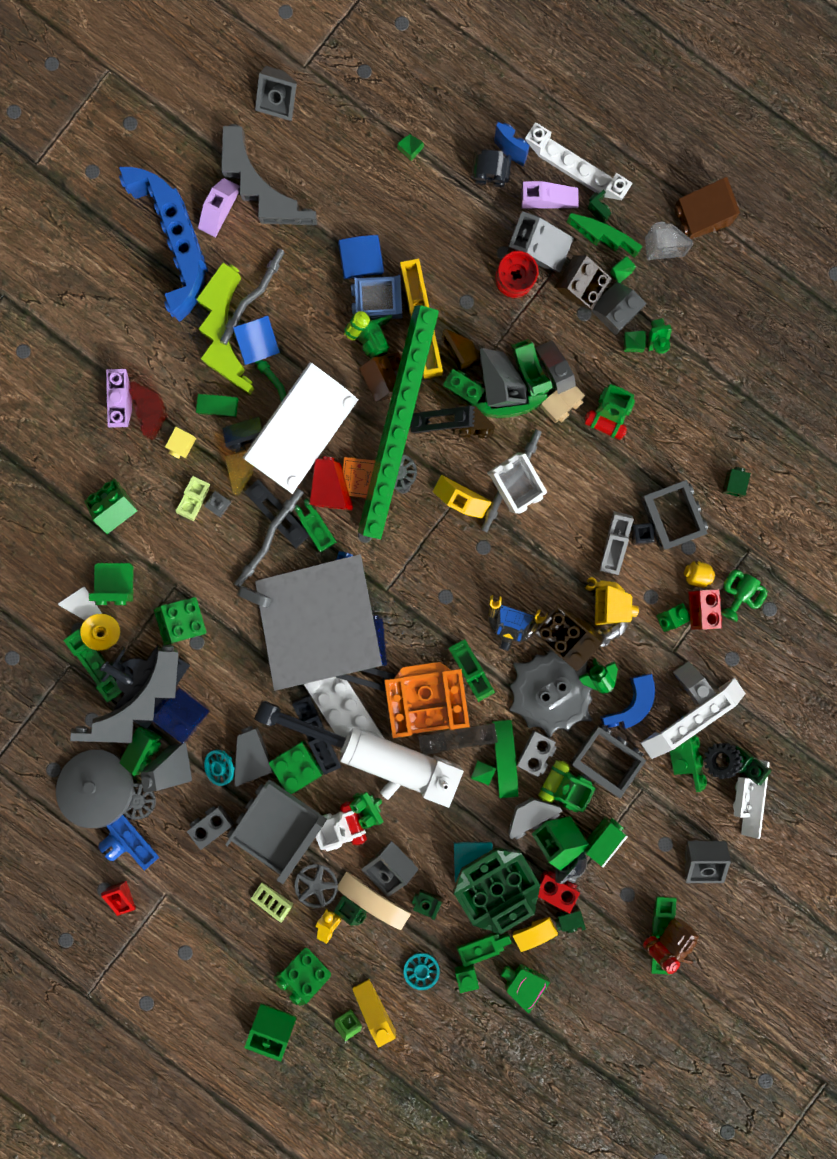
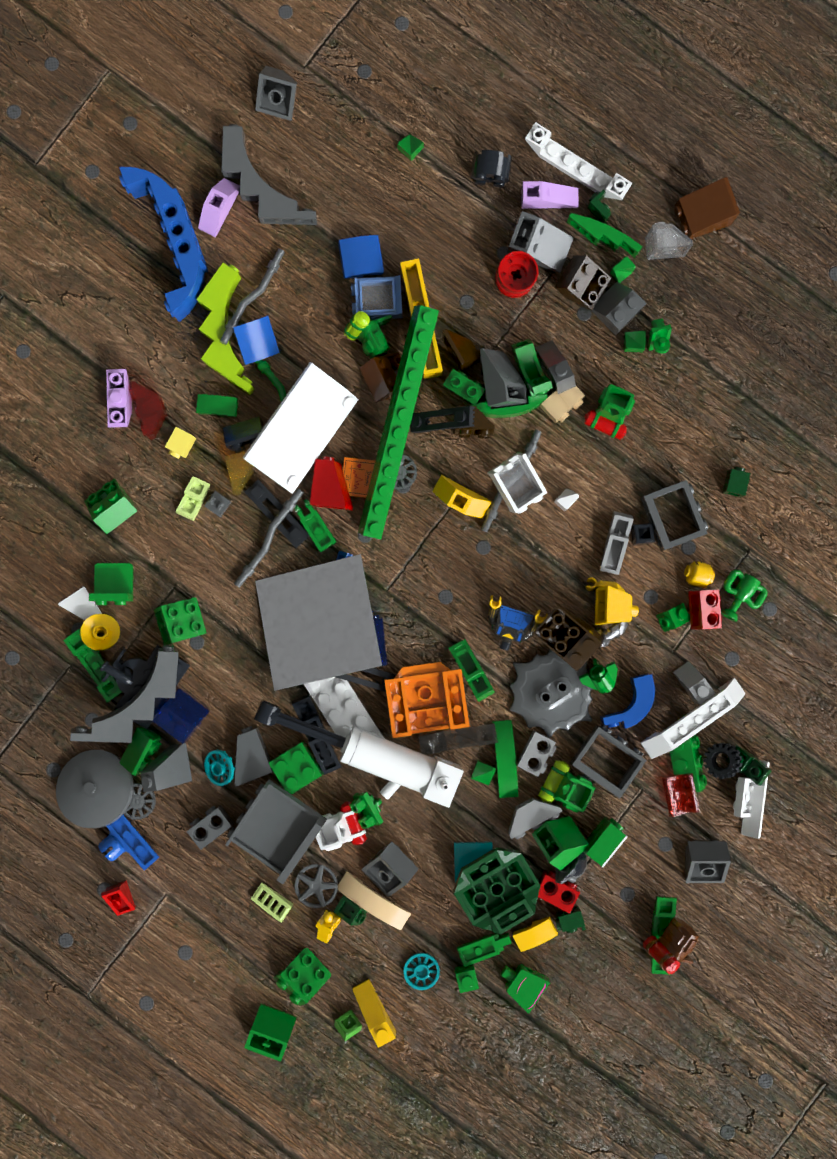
(254, 596): dark grey beam -> none
(433, 900): dark green brick -> none
(509, 145): blue slope -> none
(566, 499): none -> white slope
(680, 794): none -> clear red bracket

